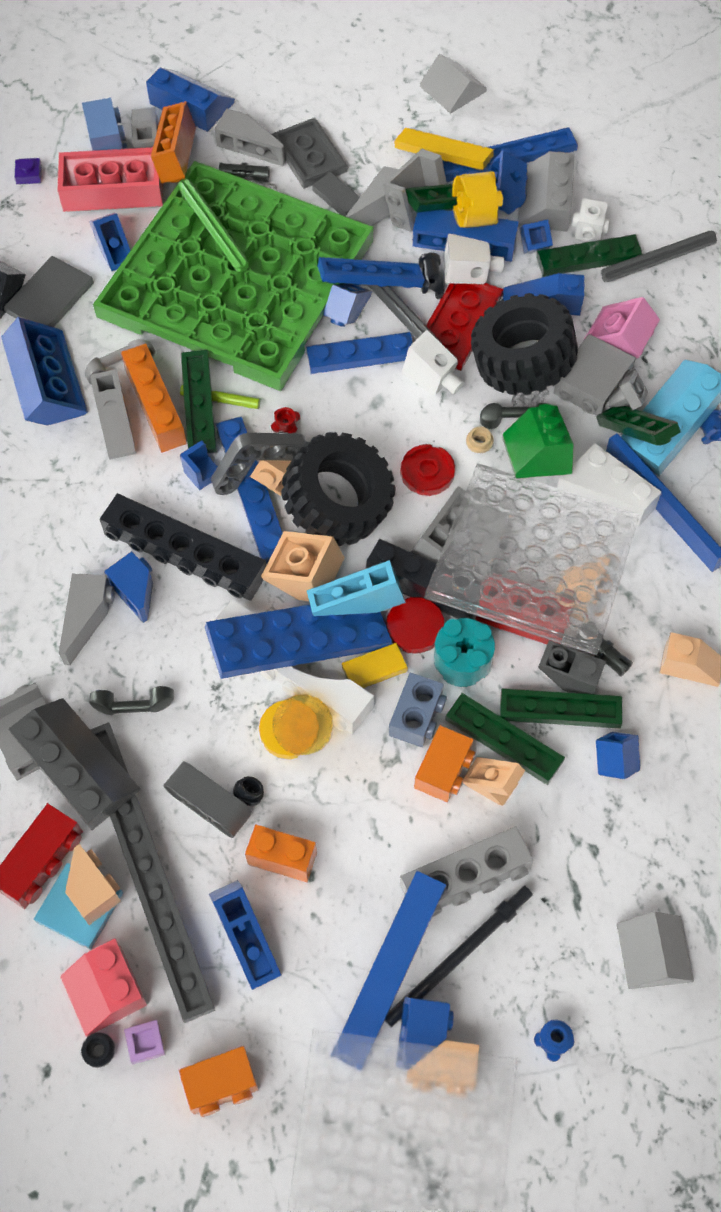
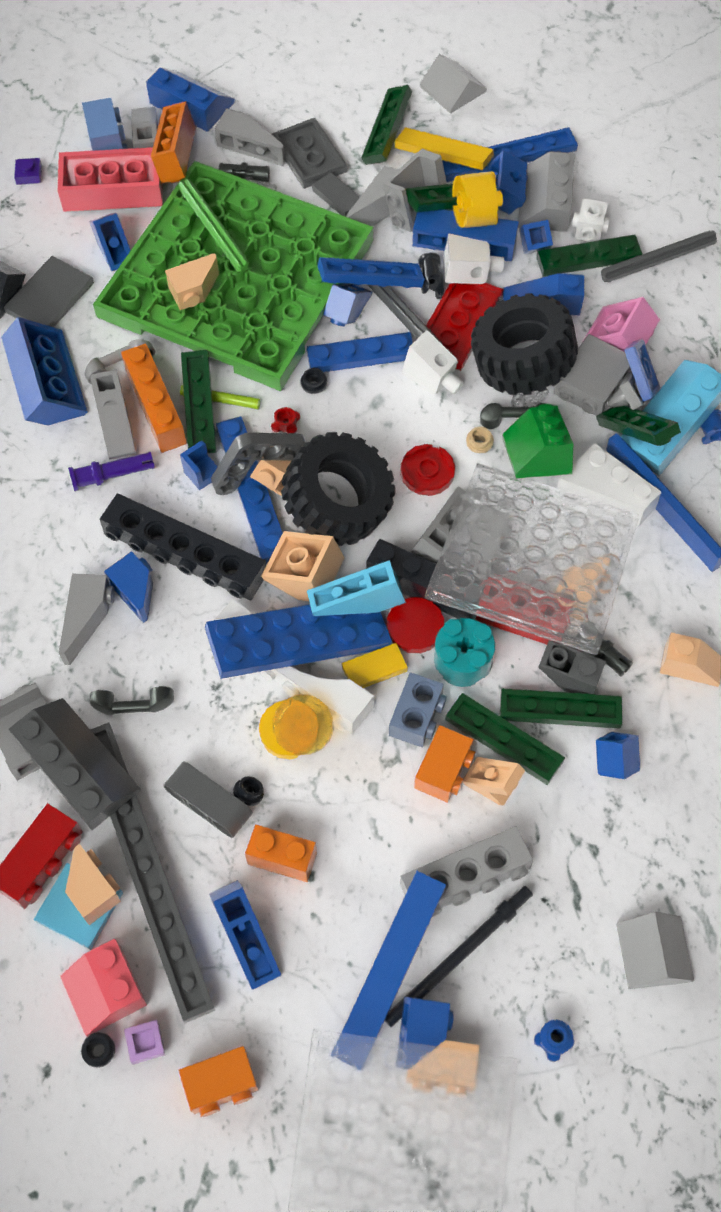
(98, 472): none -> dark purple pin
(193, 280): none -> light nougat slope
(313, 375): none -> black plate
(386, 125): none -> dark green plate
(642, 369): none -> tile

